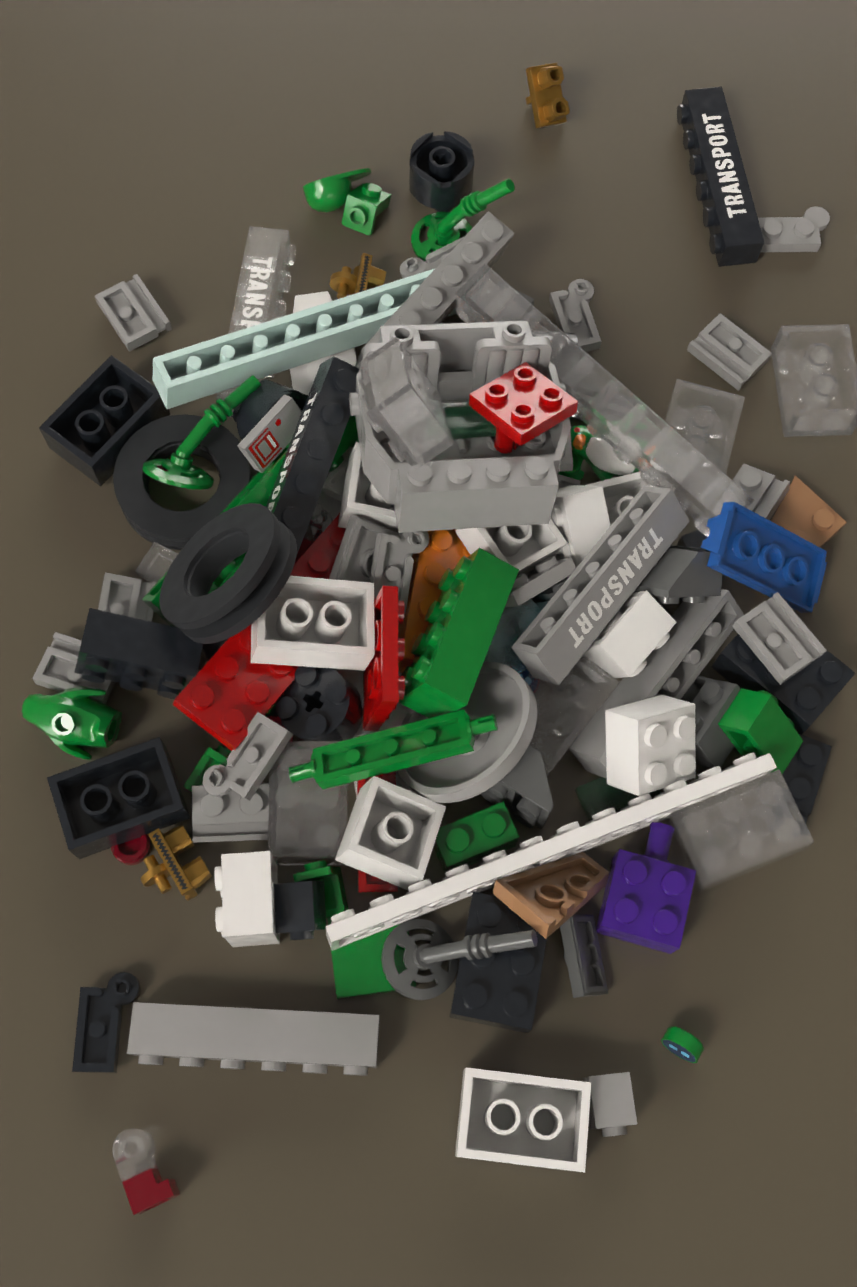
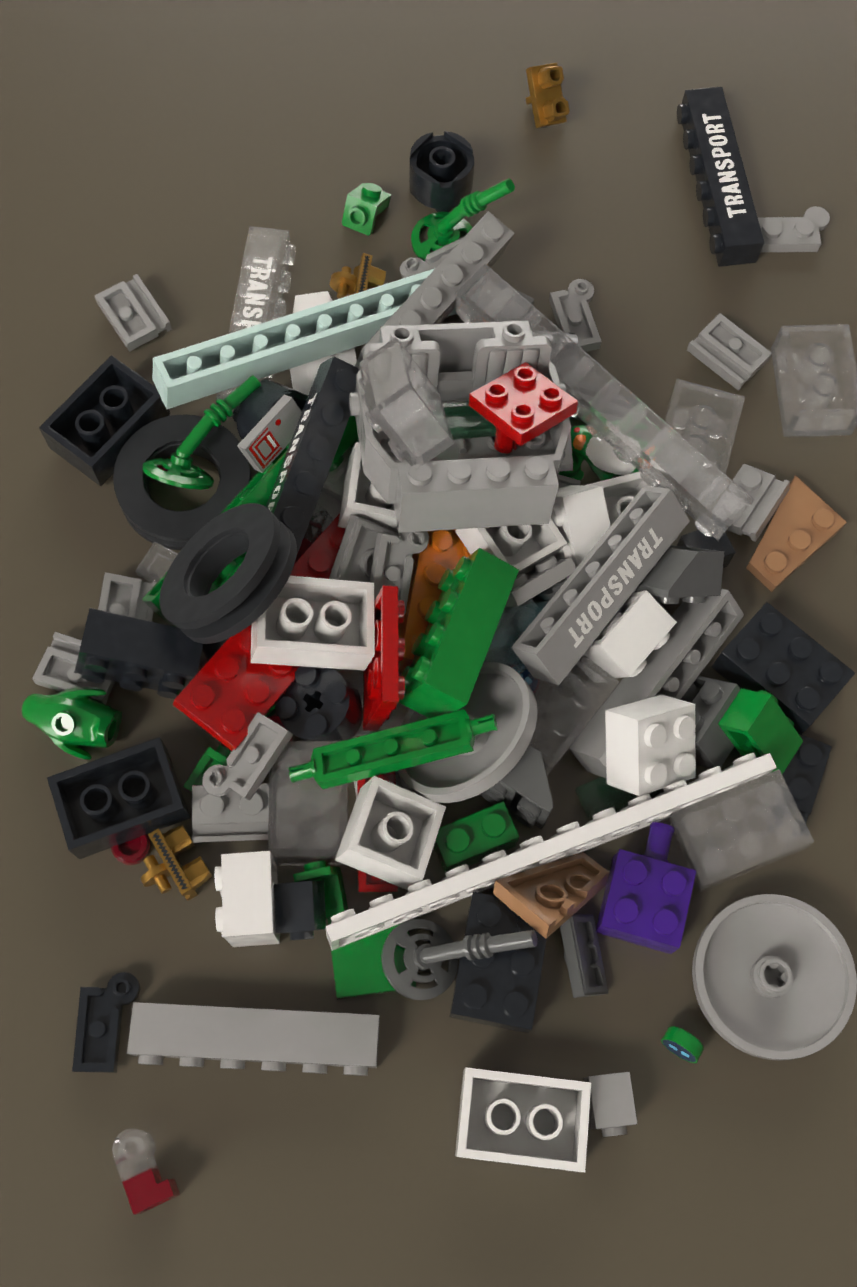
(331, 192): green cap -> none
(765, 556): blue brick -> none
(774, 977): none -> light grey dish
(779, 638): light grey plate -> none

